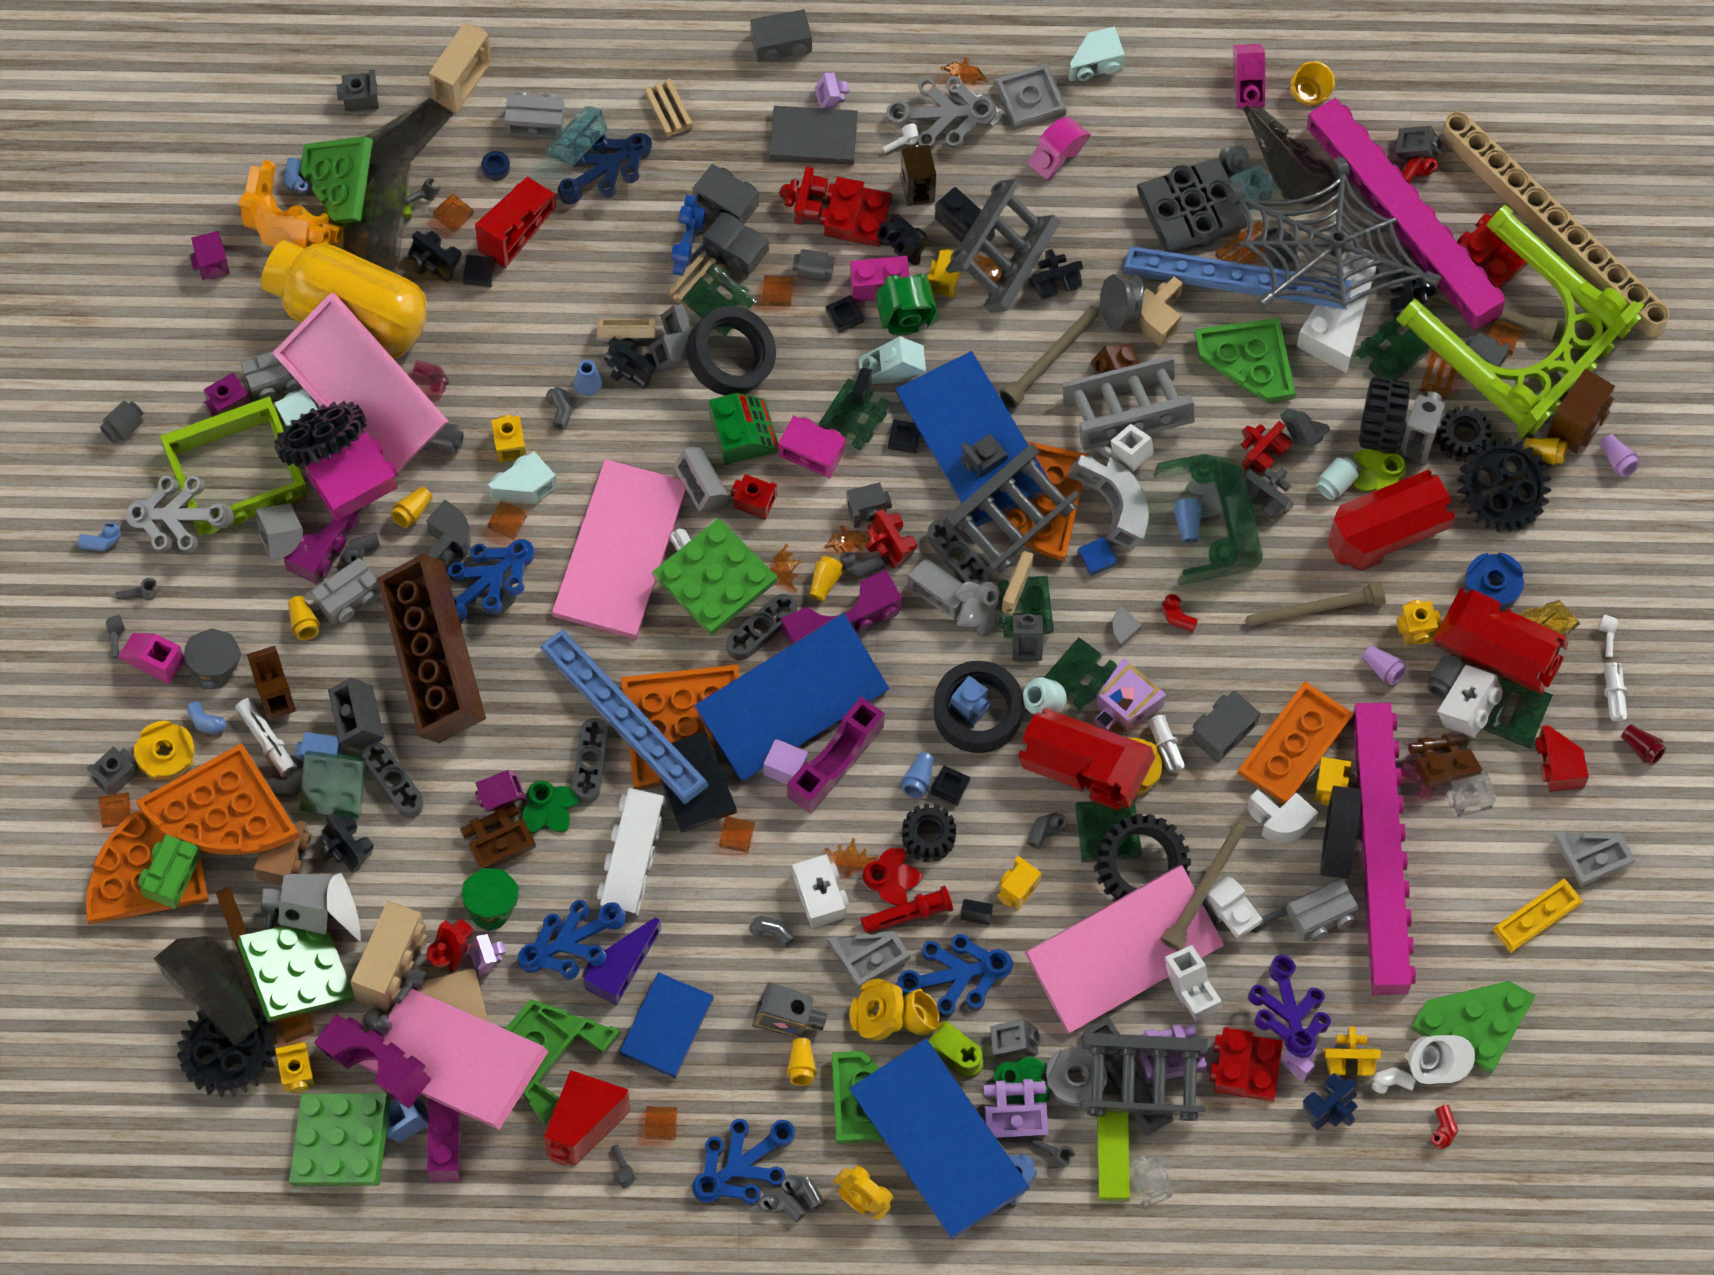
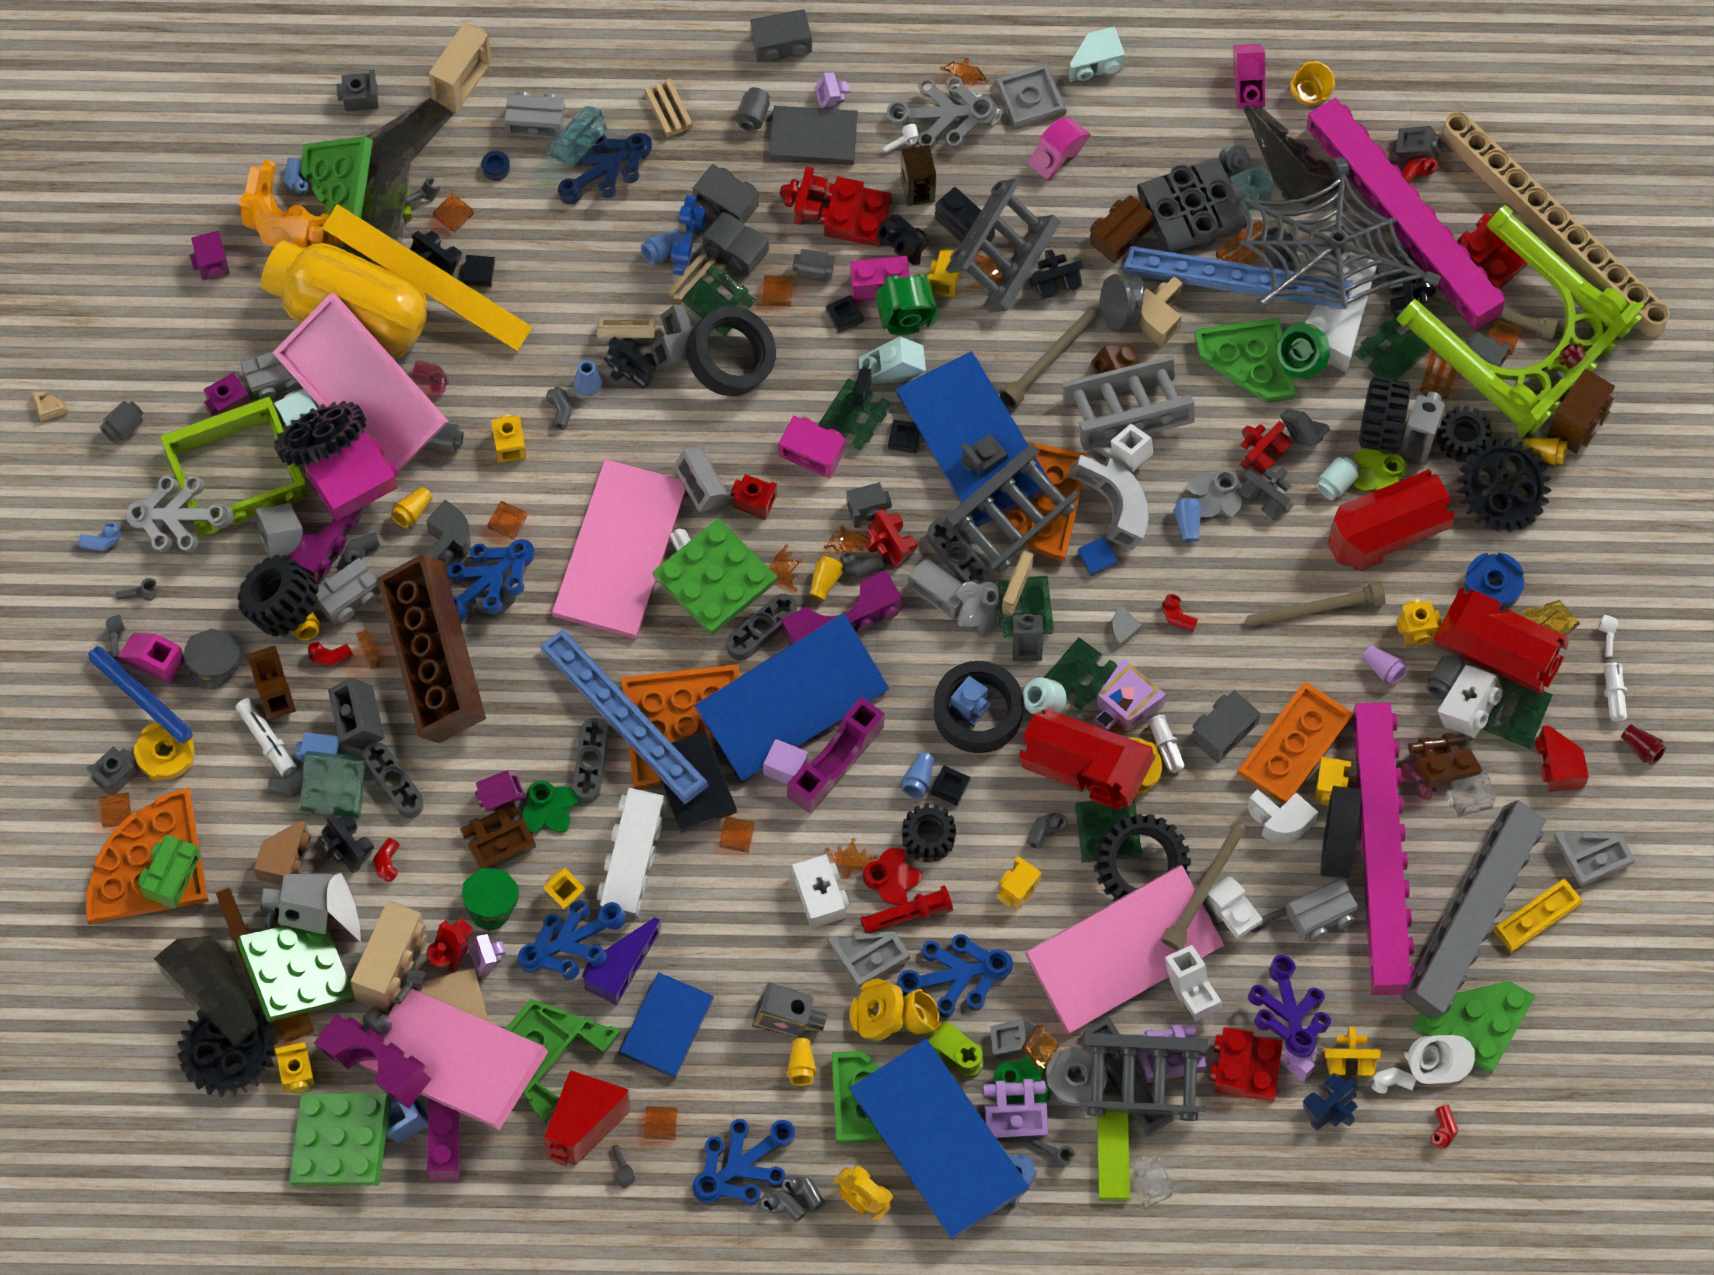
(49, 406): none -> tan tile
(140, 694): none -> blue axle
(205, 723): medium blue arm -> none
(221, 807): orange plate -> none
(278, 595): none -> black tyre
(327, 657): none -> red arm
(368, 649): none -> clear orange tile
(383, 862): none -> red arm
(430, 278): none -> yellow tile
(514, 221): red wedge -> none
(524, 482): light aqua slope -> none
(563, 887): none -> yellow brick
(660, 247): none -> medium blue cone
(742, 427): green slope -> none
(753, 109): none -> dark grey brick
(772, 926): dark grey arm -> none
(976, 911): black tile -> none
(1040, 1046): none -> clear orange tile
(1121, 228): none -> reddish brown brick
(1241, 548): clear green windscreen -> none
(1303, 350): none -> green hat
(1474, 909): none -> dark grey brick
(1571, 355): none -> dark red plate
(1620, 457): lavender cone -> none

